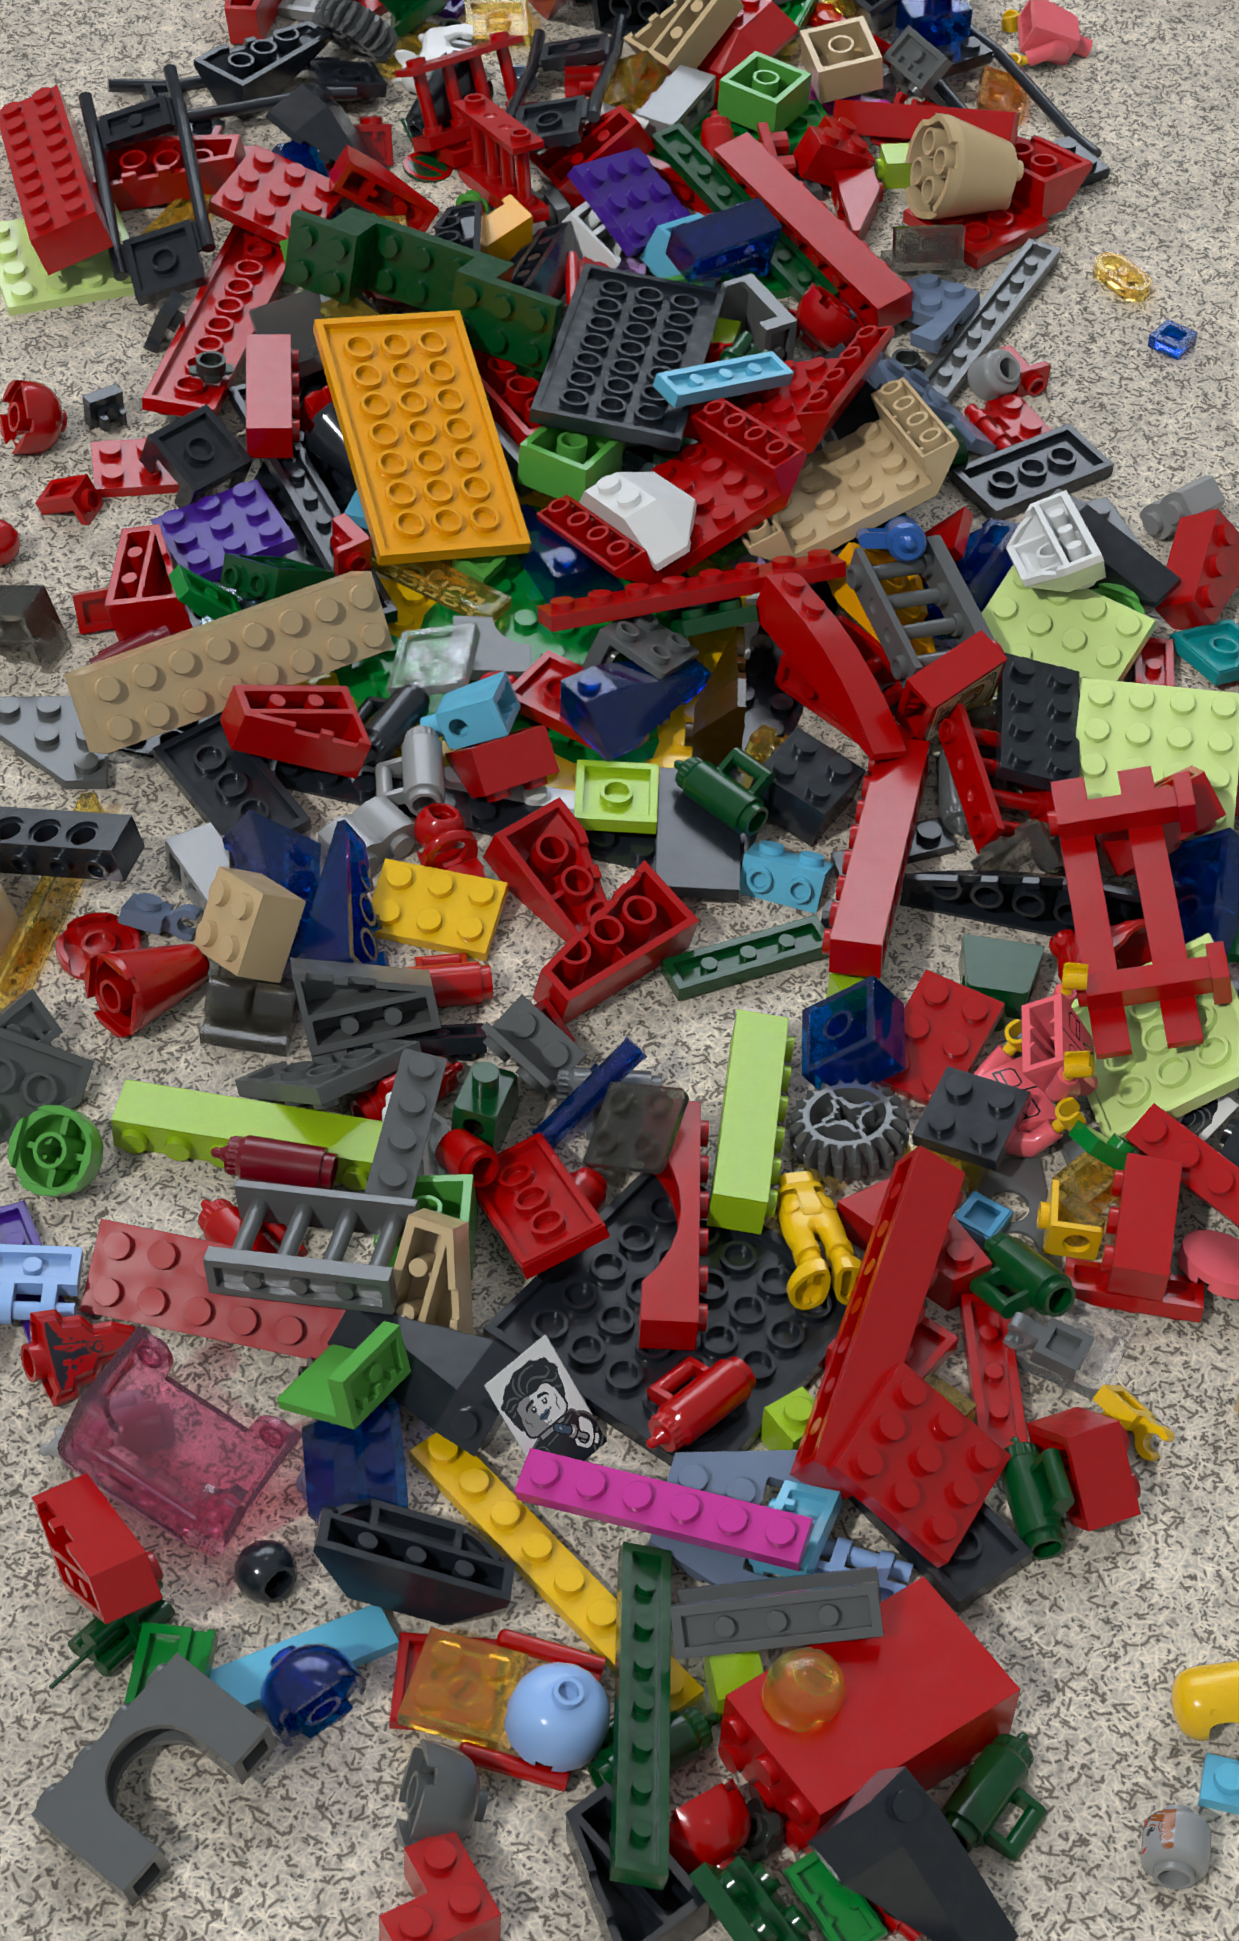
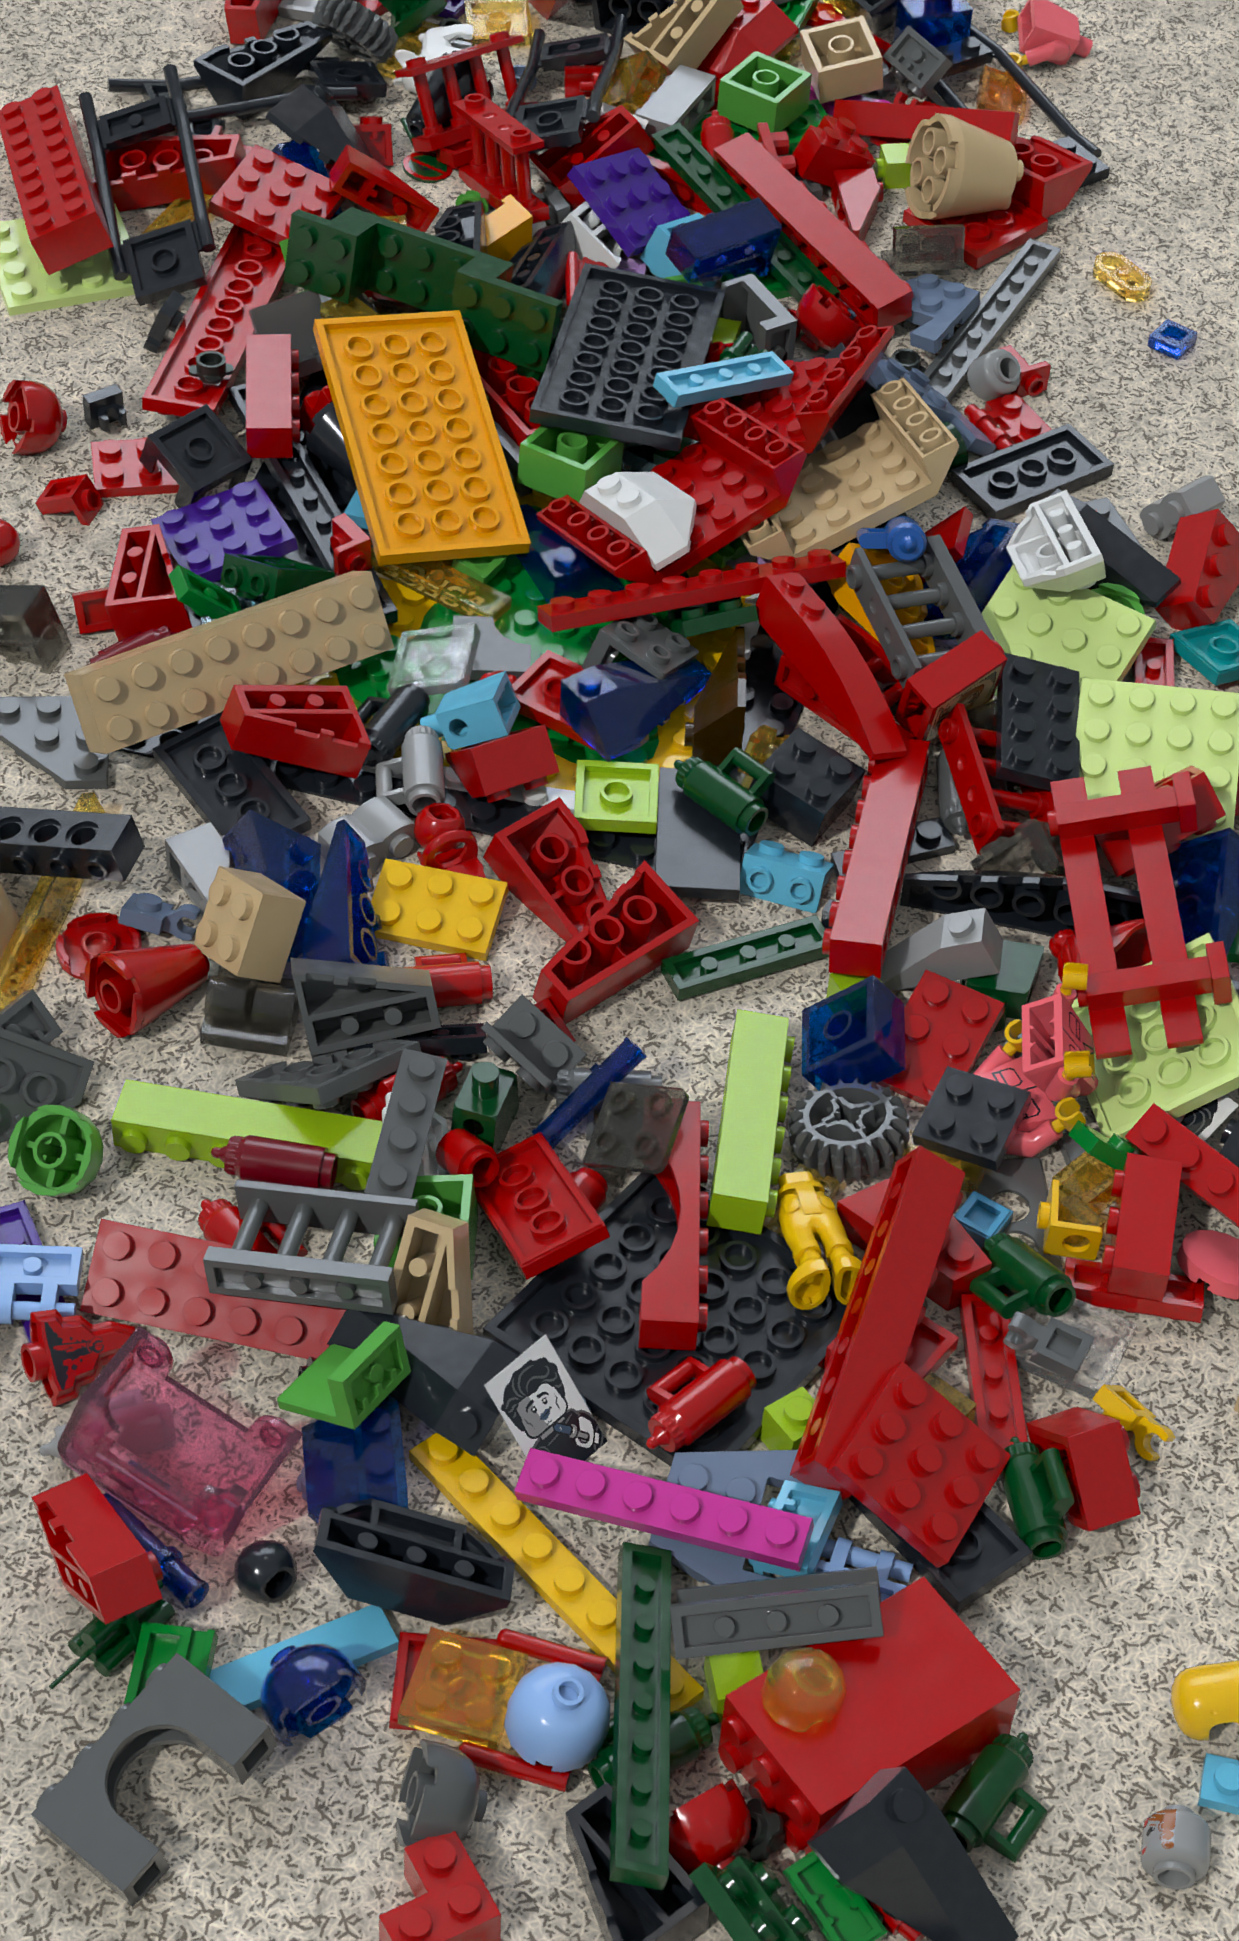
(176, 1574): none -> clear blue pin
(952, 946): none -> light grey slope

